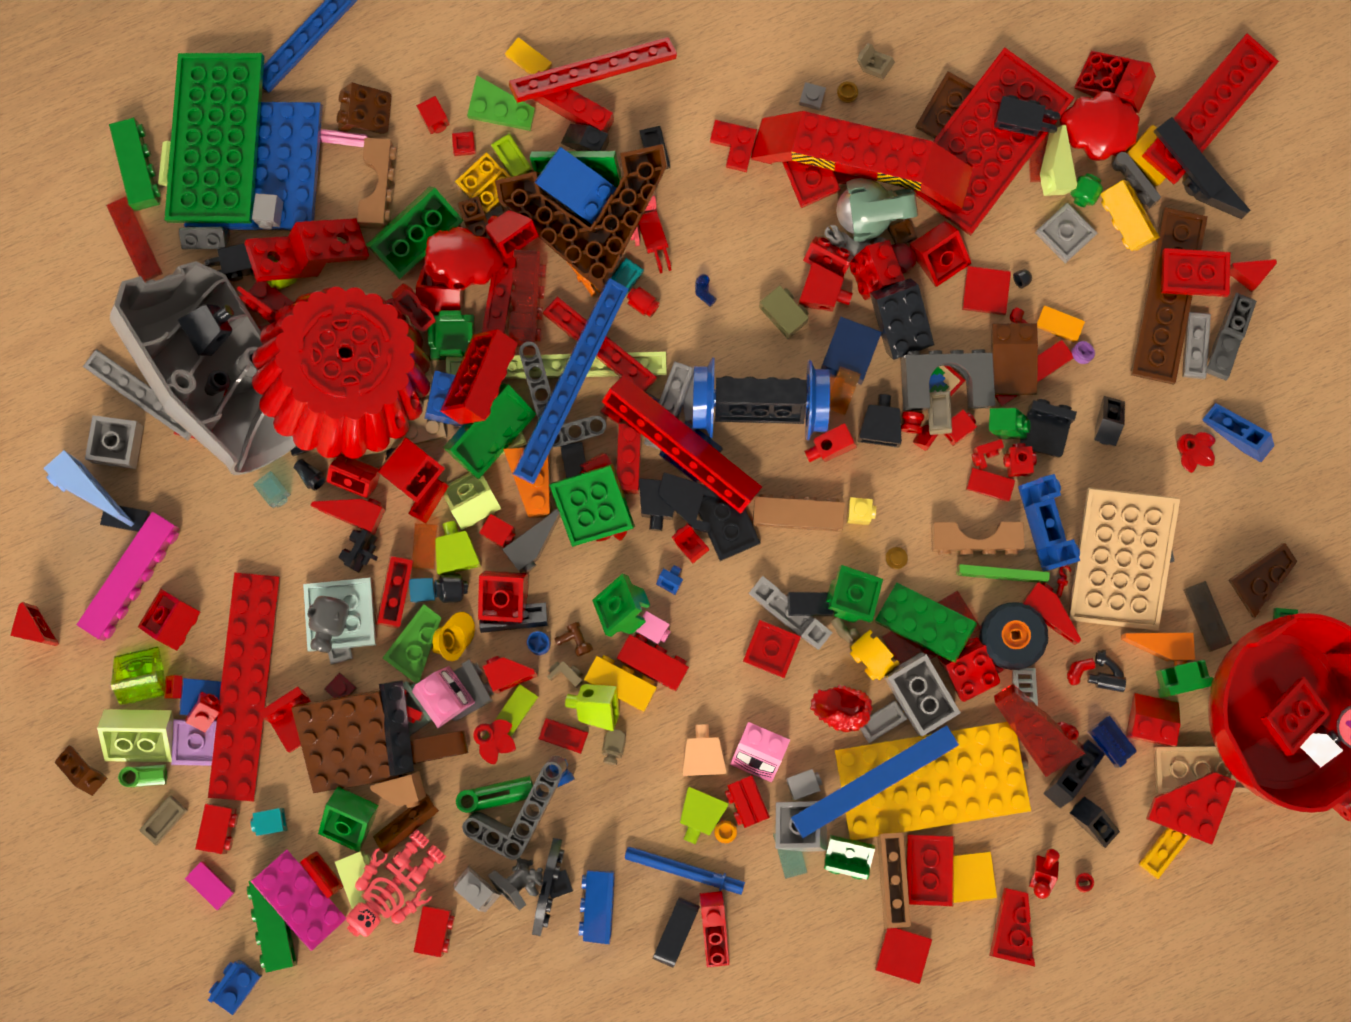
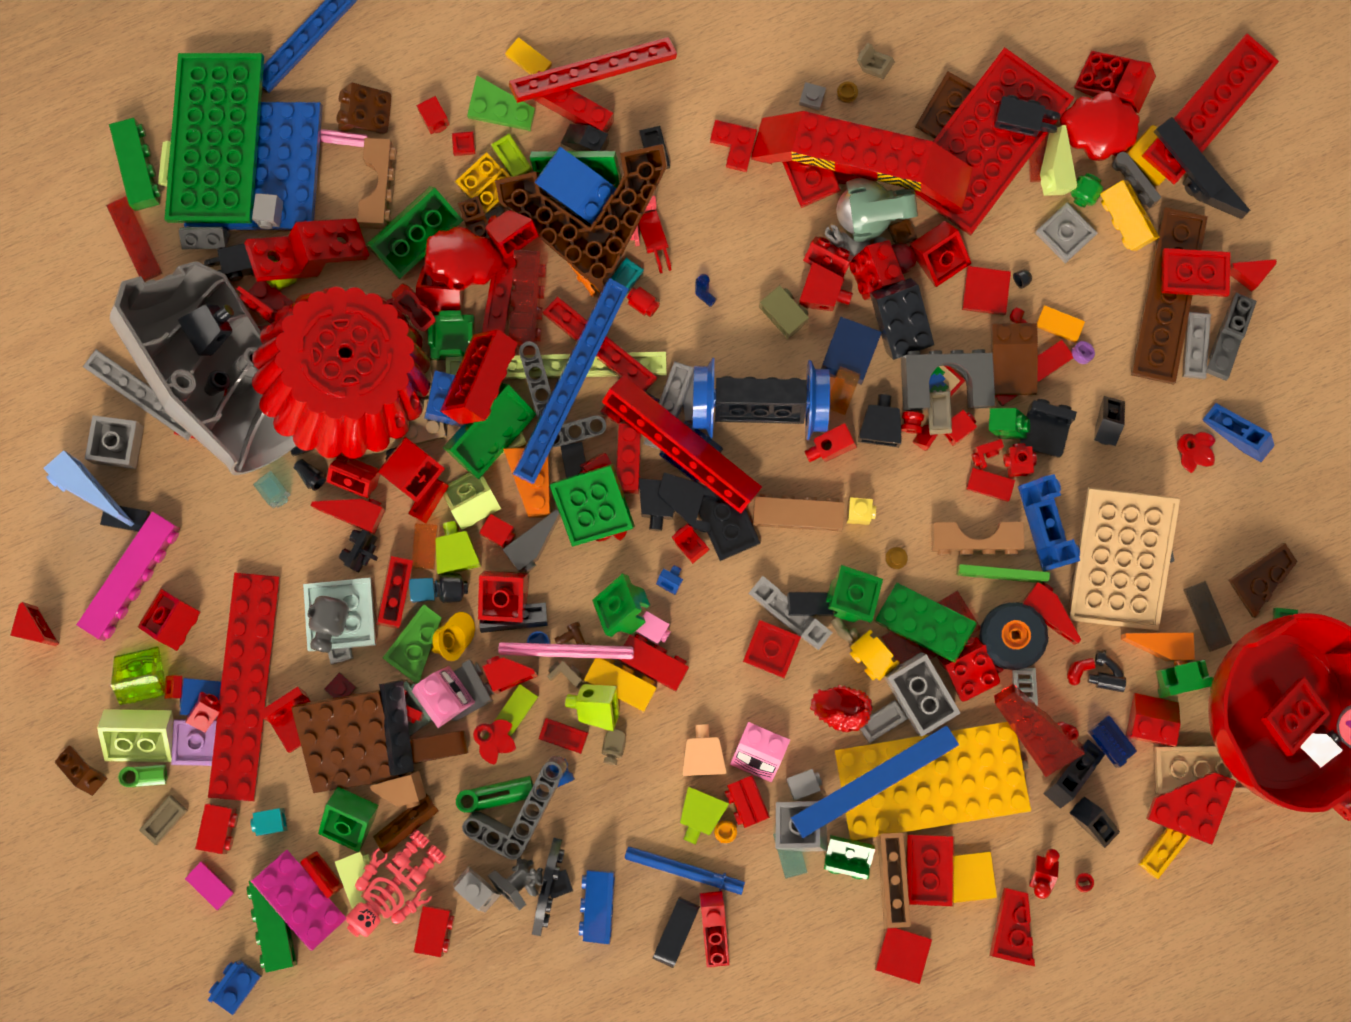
(565, 650): none -> bright pink axle
(1062, 581): red hand -> none

